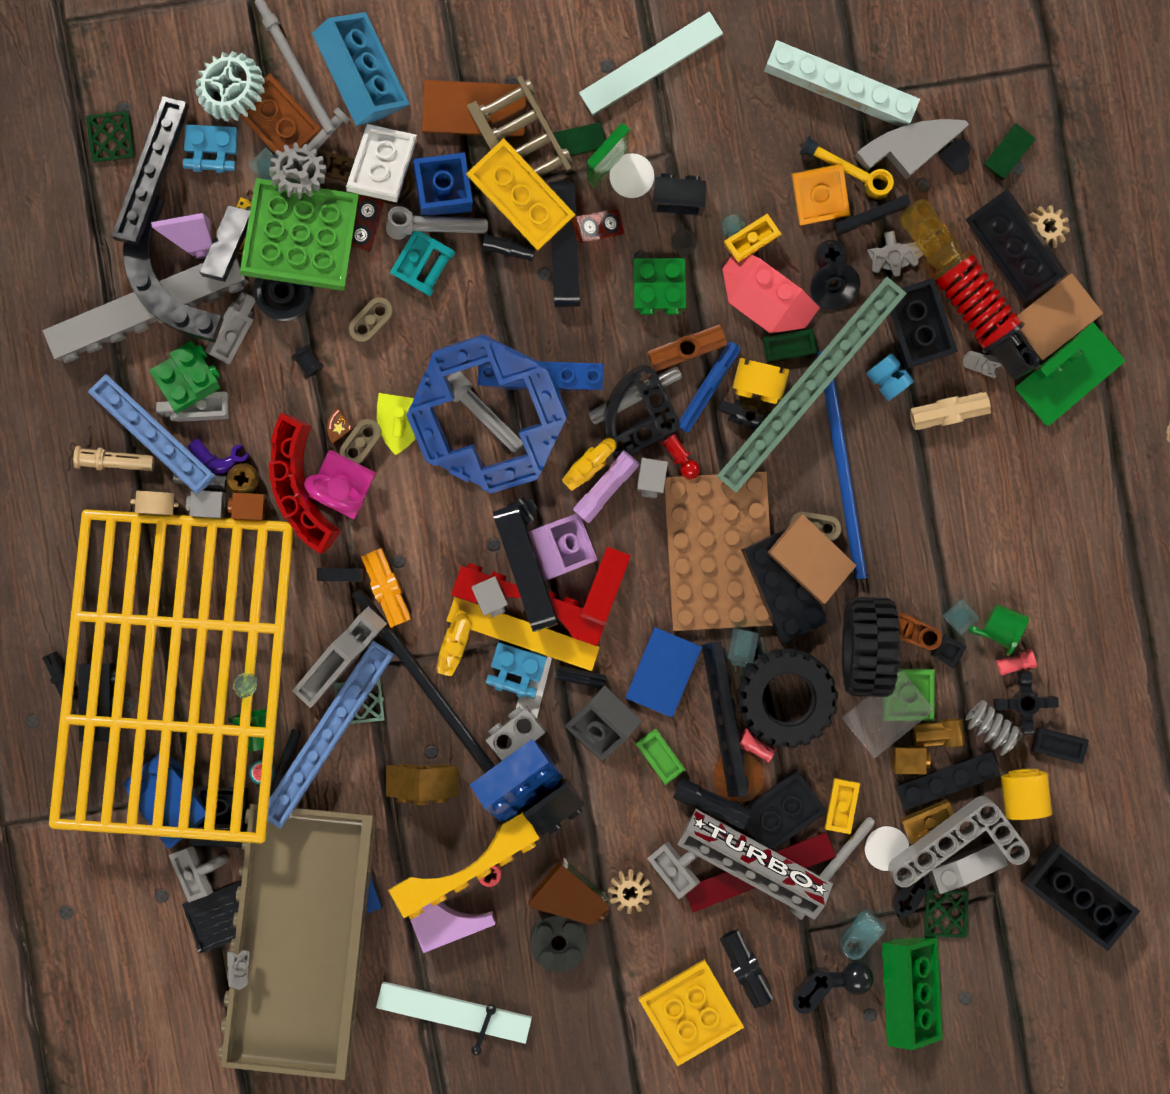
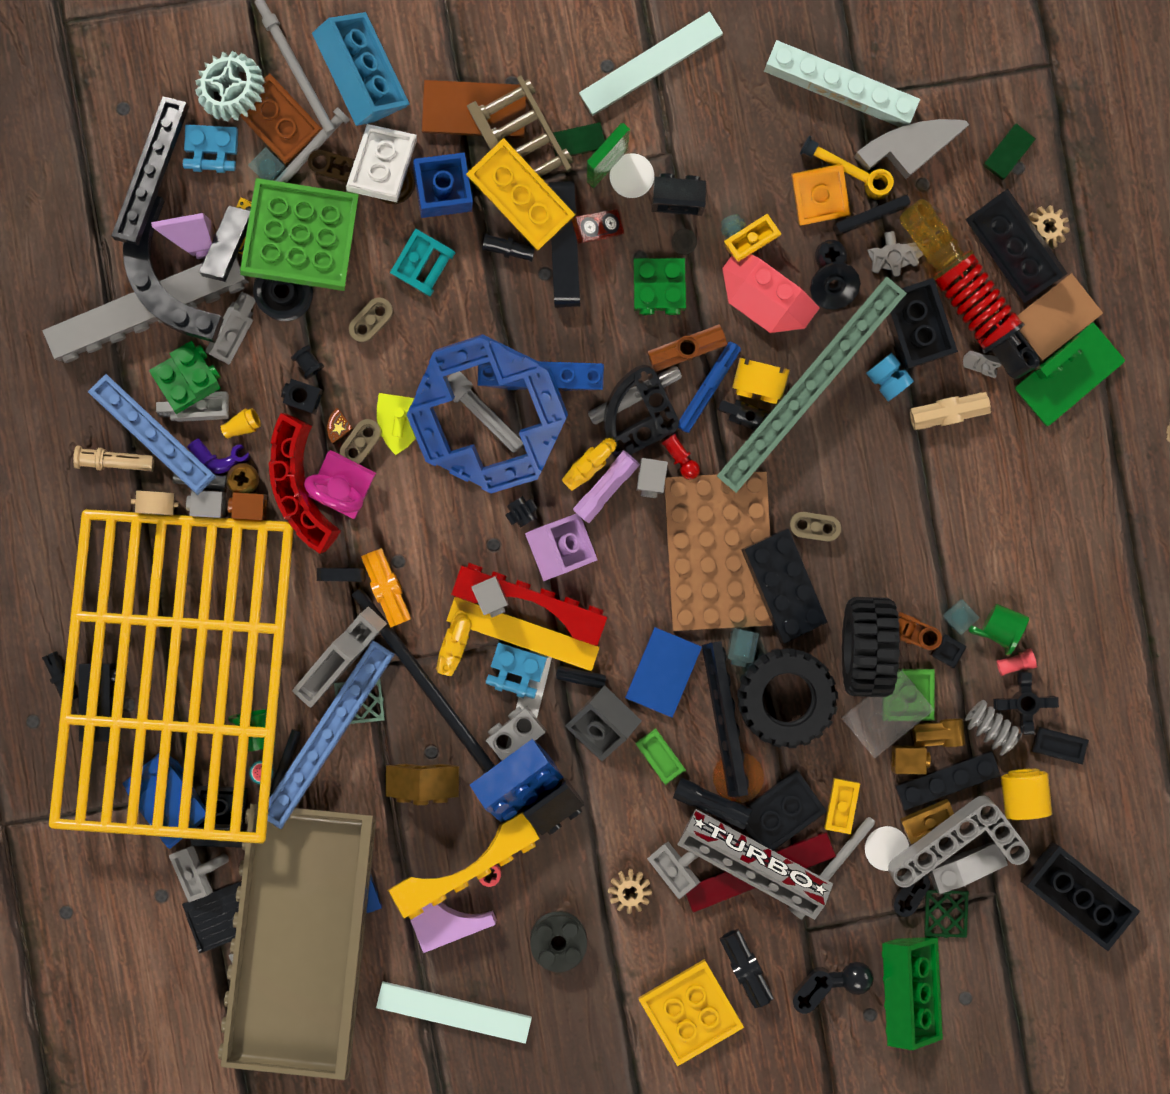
(92, 138): dark green window -> none
(238, 969): light grey piece -> none
(242, 423): none -> yellow cone
(245, 685): clear light blue plate -> none
(295, 175): light grey gear -> none
(313, 396): none -> black brick
(366, 222): tile -> none
(430, 224): light grey axle -> none
(490, 1009): black hinge -> none
(525, 567): black beam -> none
(570, 895): reddish brown slope -> none
(605, 586): red tile -> none
(750, 742): coral pin -> none
(789, 345): dark green tile -> none
(811, 559): medium nougat tile -> none
(845, 481): blue piece -> none
(864, 933): clear light blue piece -> none
(956, 156): black tile -> none

